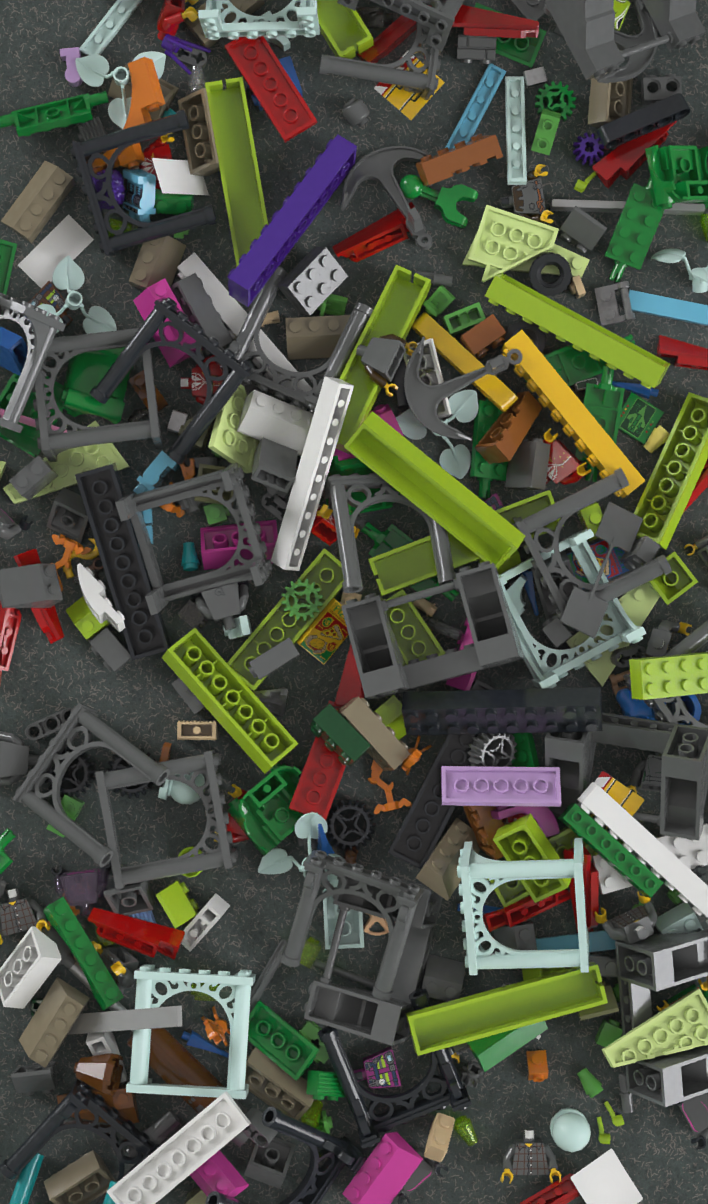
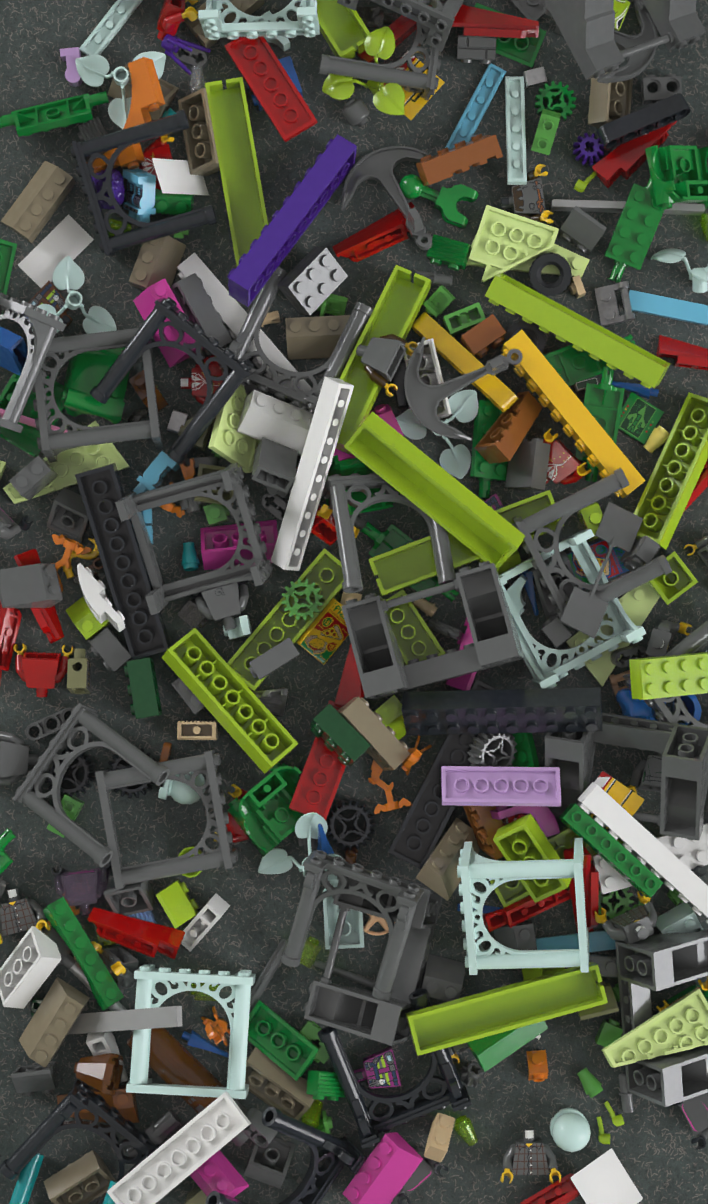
(41, 669): none -> red torso
(79, 681): none -> olive torso
(143, 688): none -> dark green brick
(386, 98): none -> lime plant
(449, 253): none -> green brick
(620, 901): none -> bright green gear

